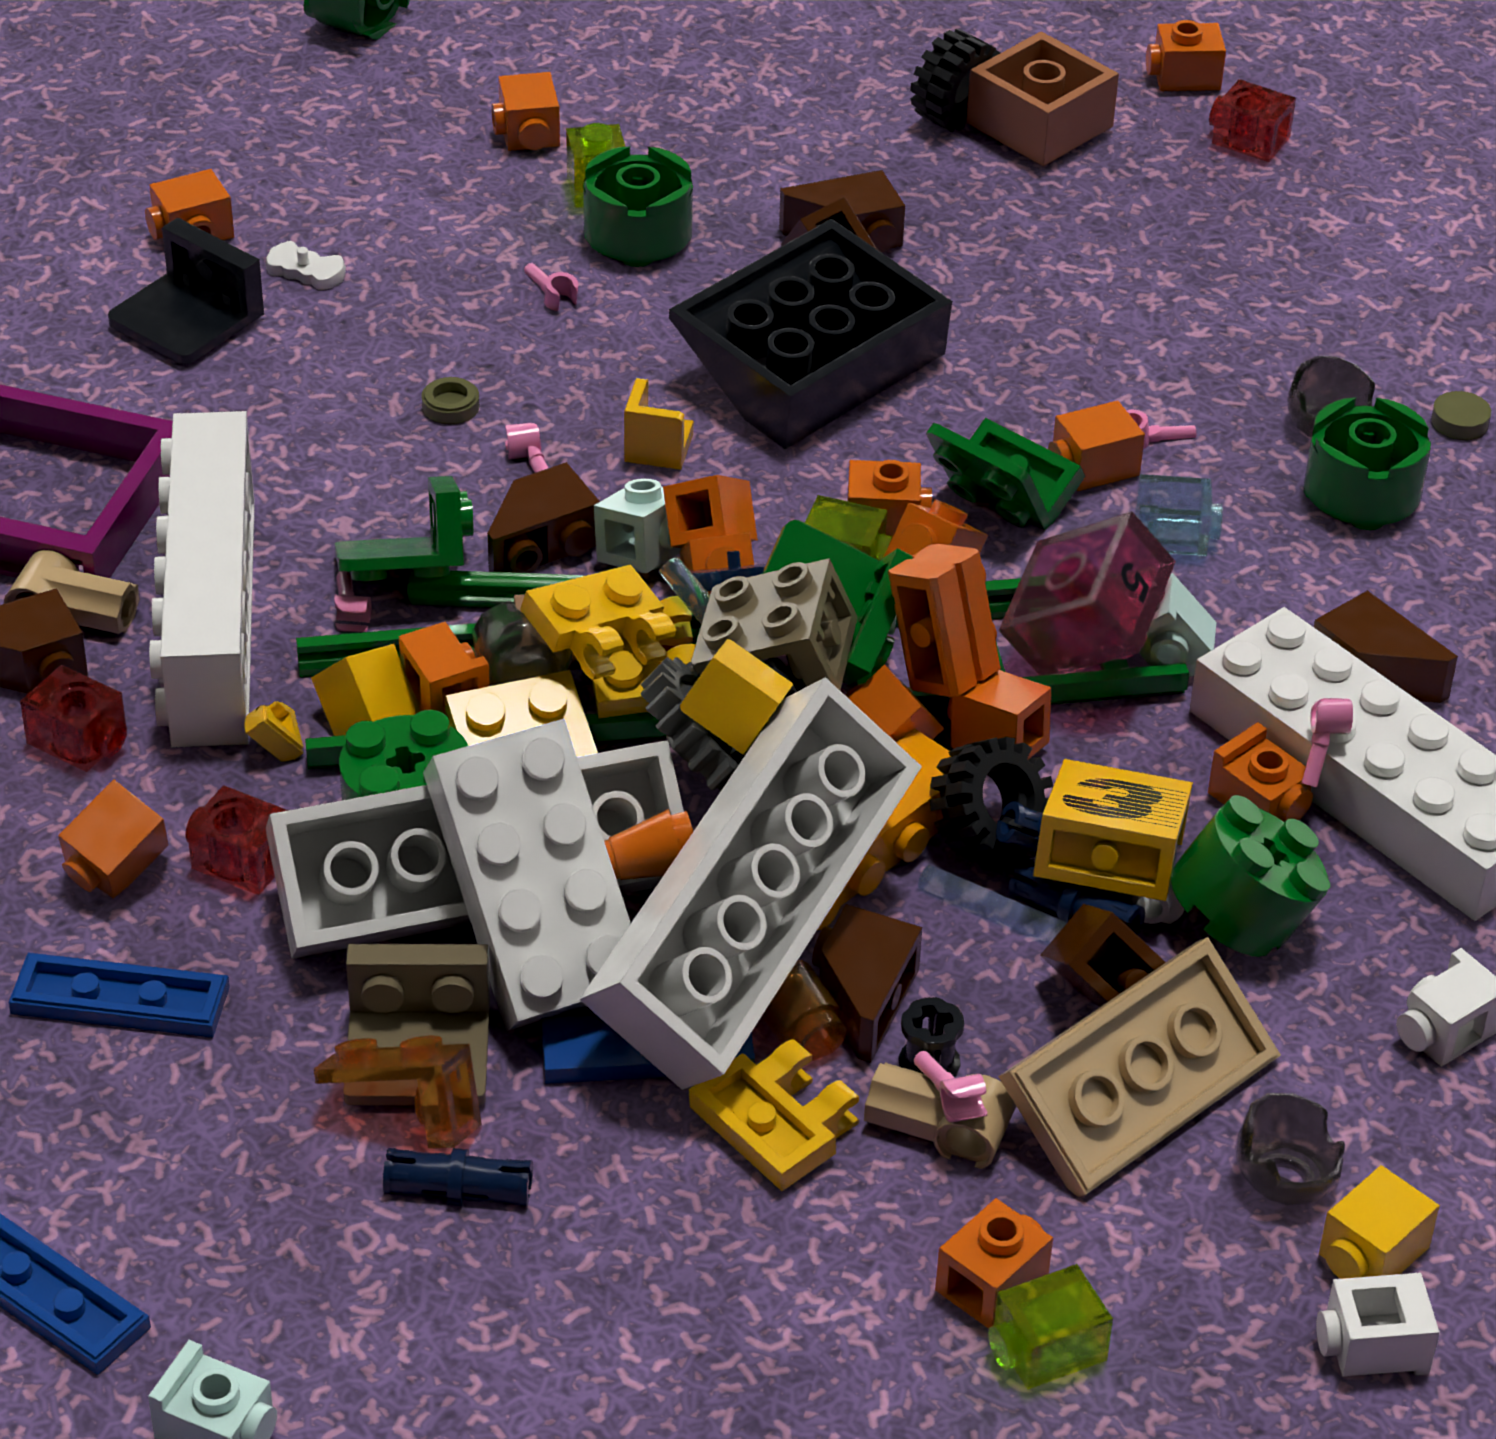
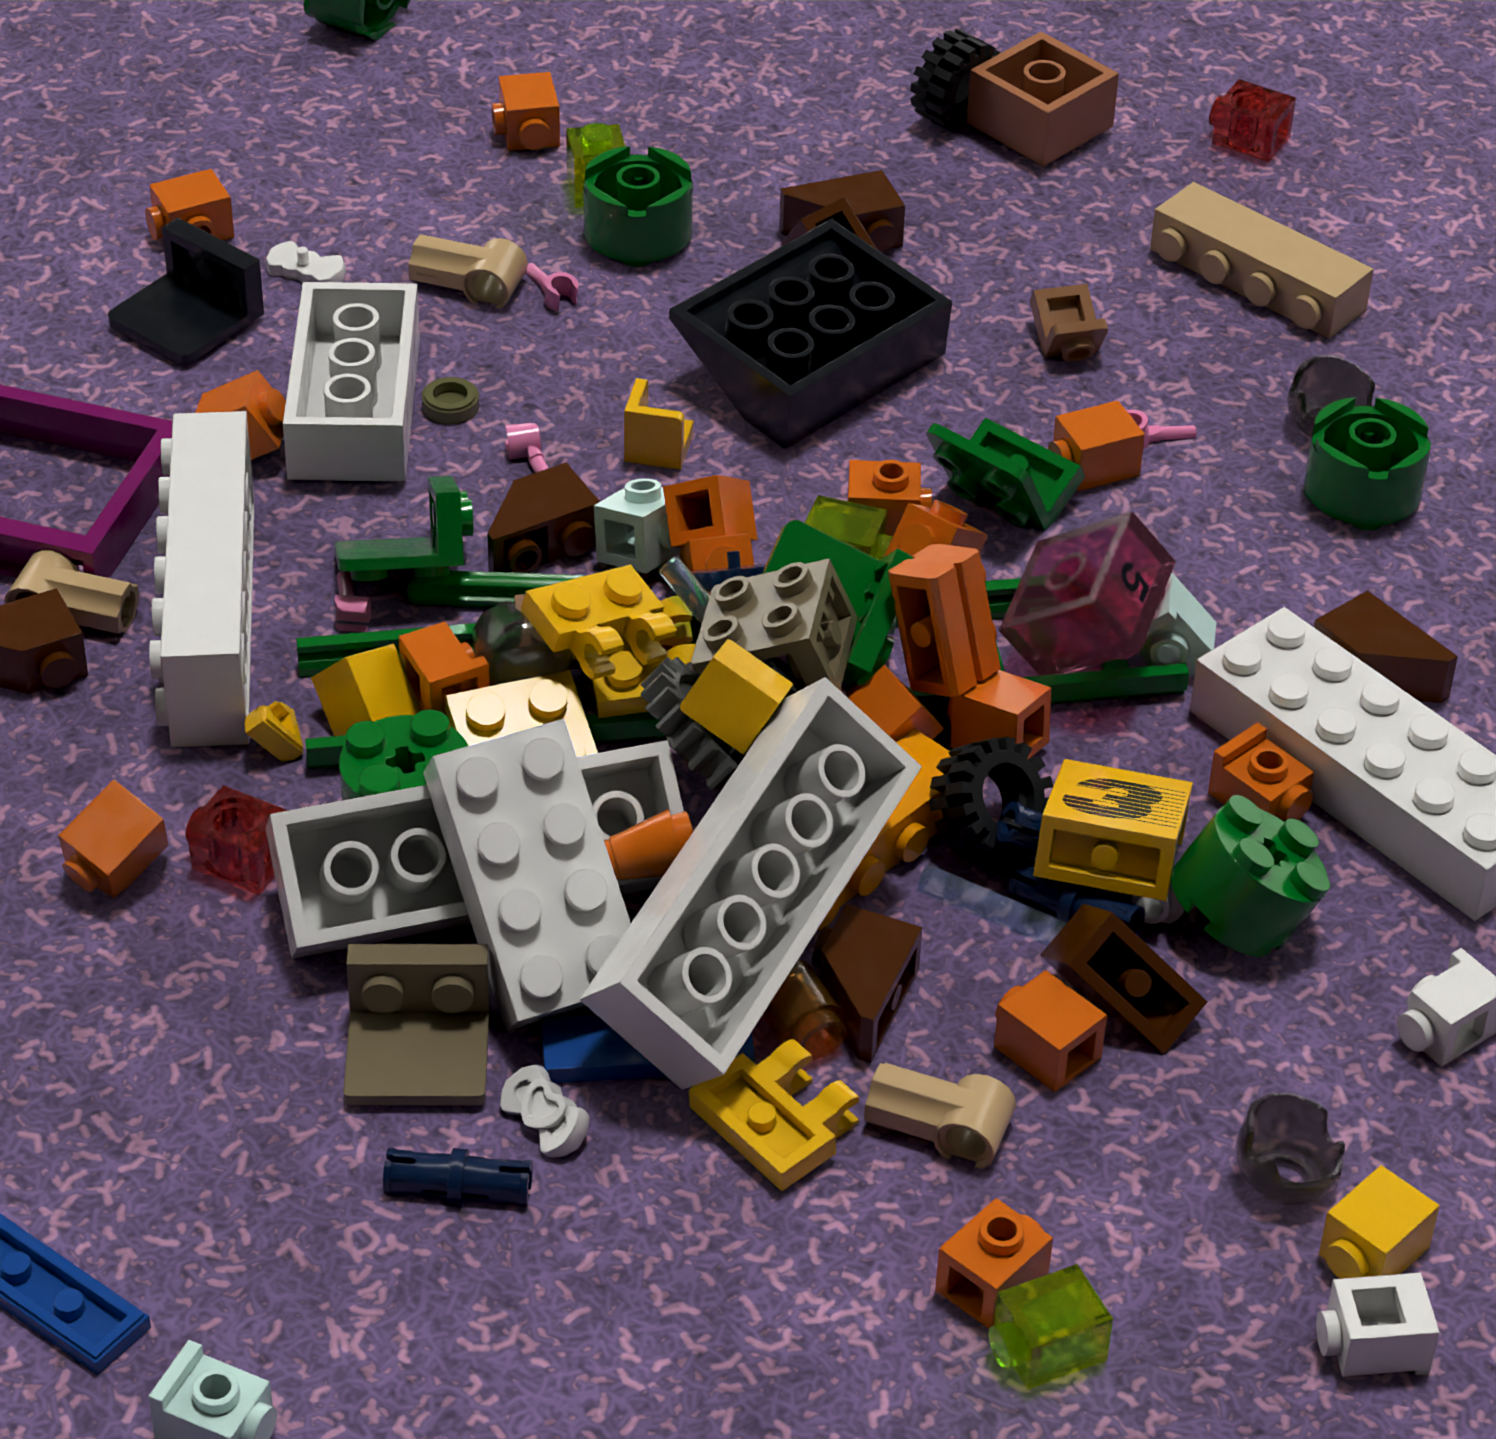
(74, 718): clear red brick -> none
(119, 994): blue tile -> none
(263, 407): none -> orange brick
(352, 382): none -> white brick
(445, 1077): clear orange bracket -> none
(481, 272): none -> tan piece
(545, 1109): none -> white piece
(943, 1031): black bush -> none
(959, 1095): bright pink hand -> none
(1049, 1030): none -> orange brick
(1067, 322): none -> medium nougat bracket
(1139, 1067): tan tile -> none
(1179, 512): clear light blue window -> none
(1187, 56): orange brick -> none
(1261, 259): none -> tan brick
(1326, 717): bright pink hand -> none
(1461, 415): olive tile -> none

